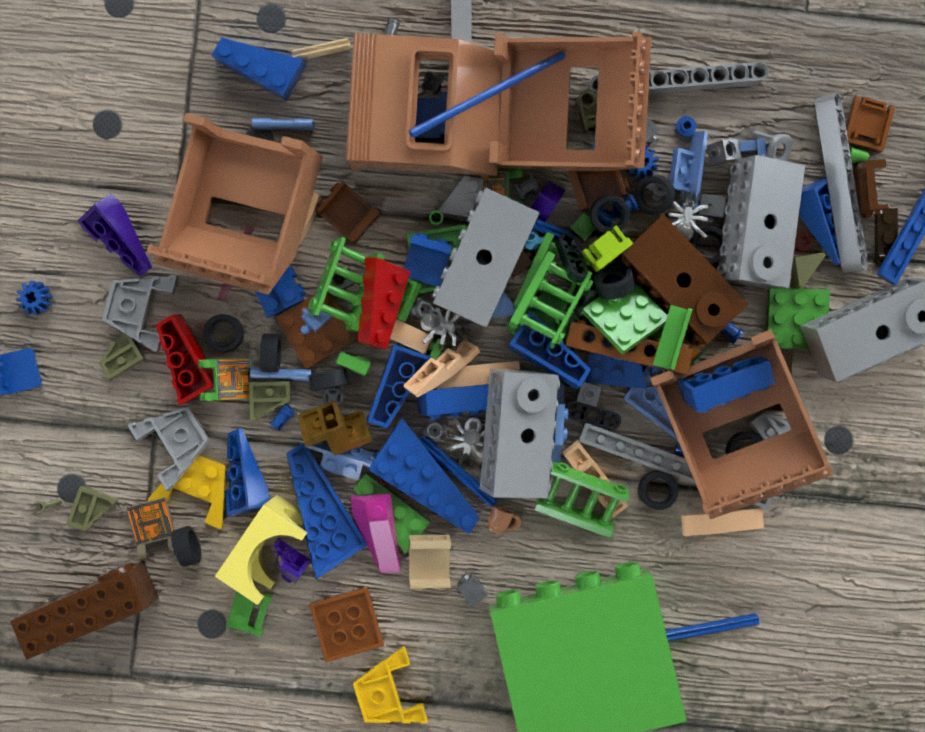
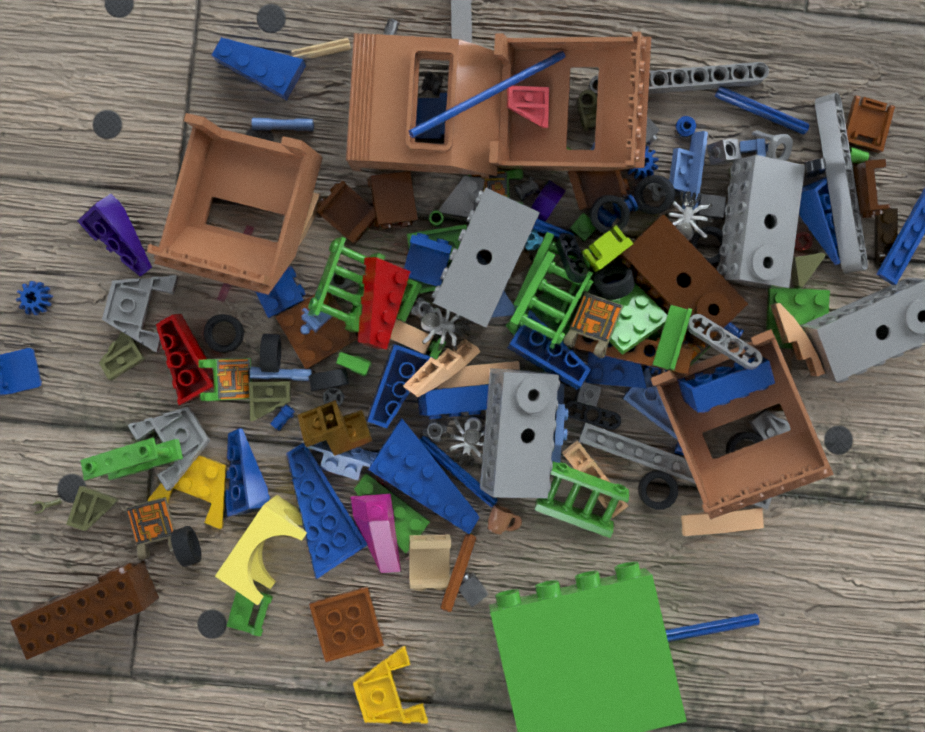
(131, 459): none -> bright green fence
(289, 561): dark purple wedge -> none
(393, 199): none -> reddish brown panel
(458, 573): none -> dark orange axle
(530, 103): none -> coral wing
(594, 320): none -> flag
(722, 344): none -> light grey beam
(762, 110): none -> blue axle
(792, 332): none -> light nougat slope
(815, 168): none -> black beam

